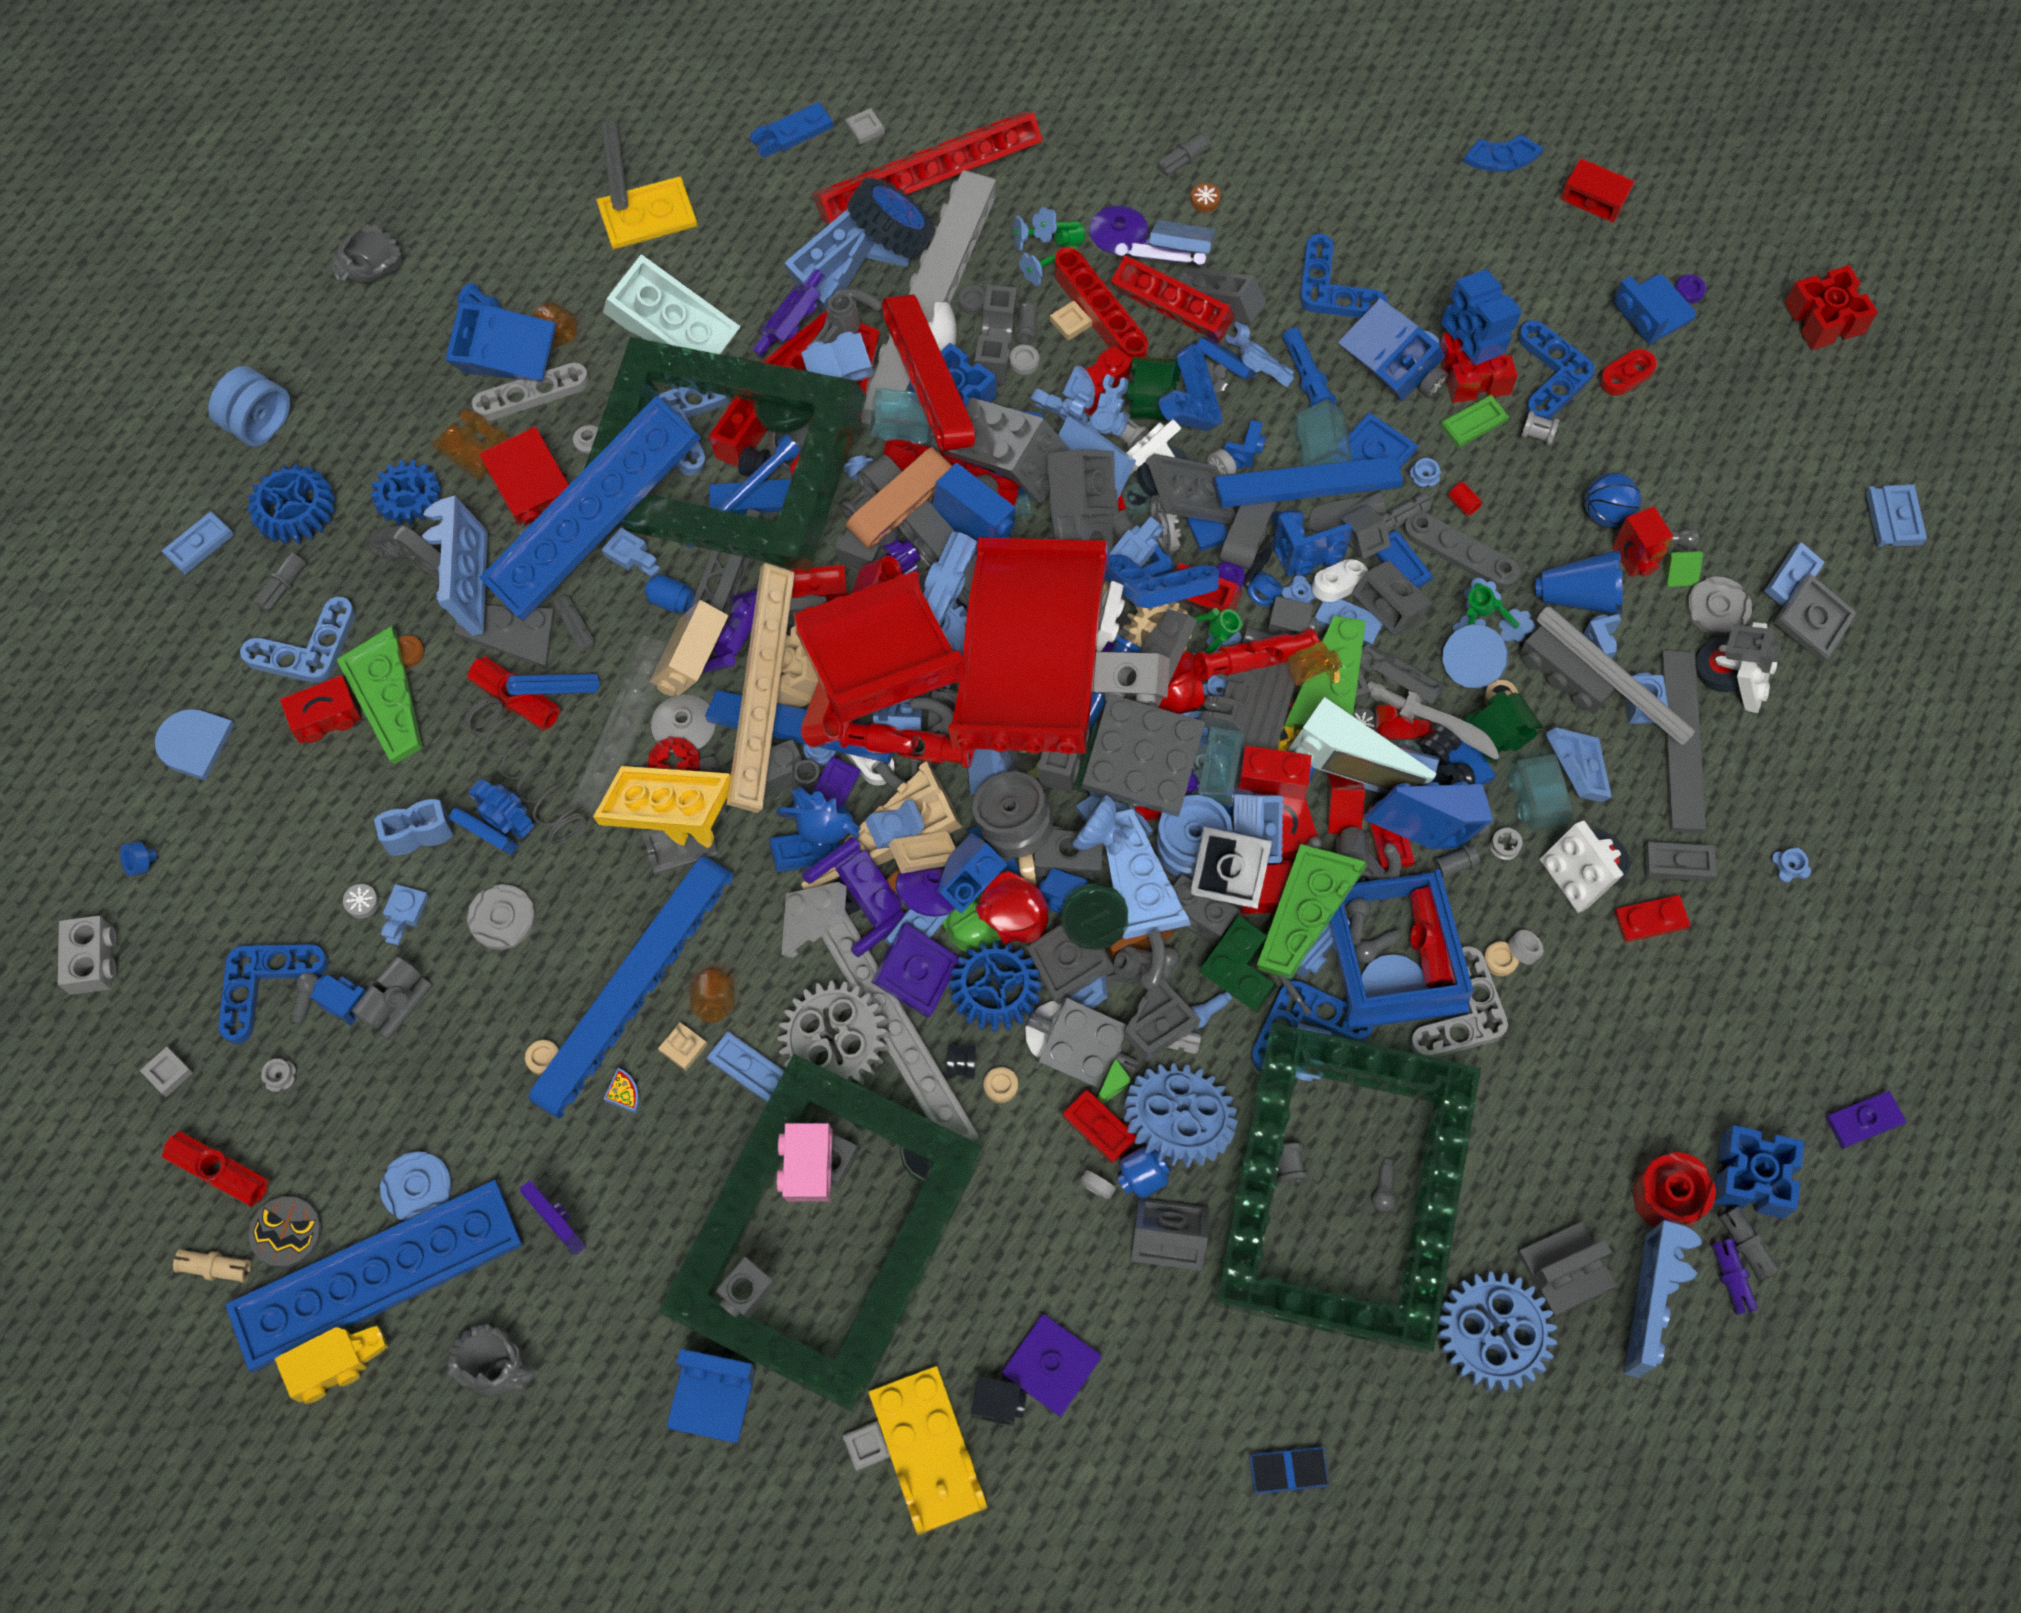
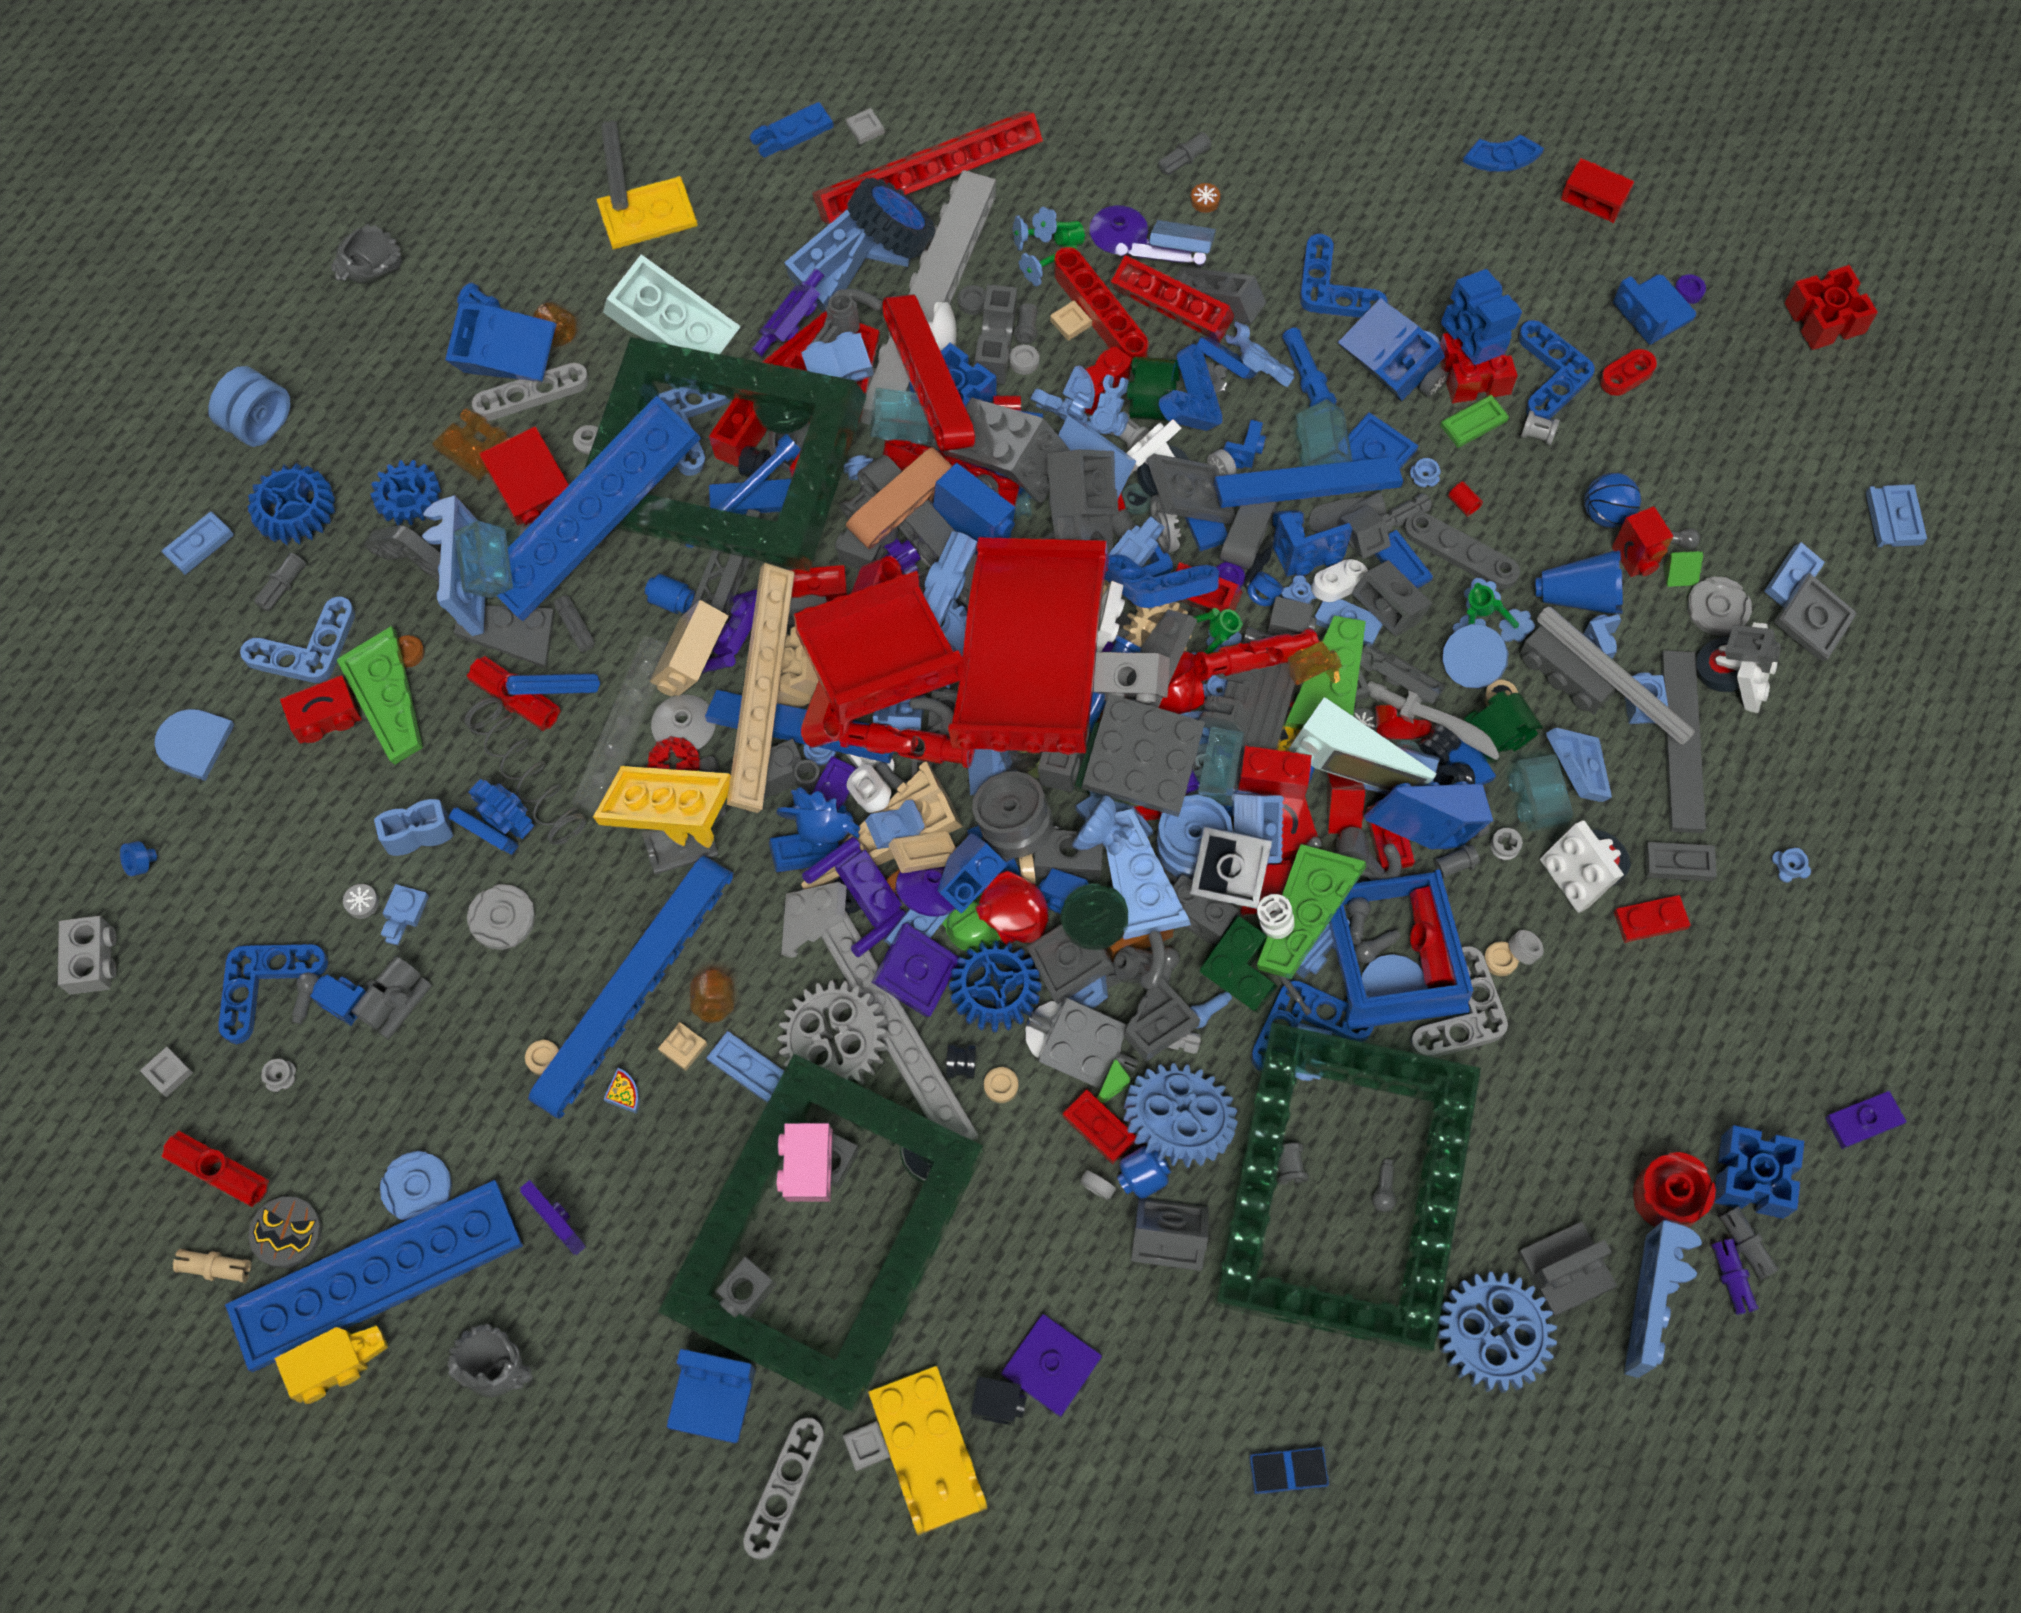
(483, 559): none -> clear light blue brick
(628, 550): medium blue plate -> none
(779, 1486): none -> light grey beam
(869, 788): none -> white plate
(1011, 402): none -> red hinge
(1277, 924): none -> white wheel

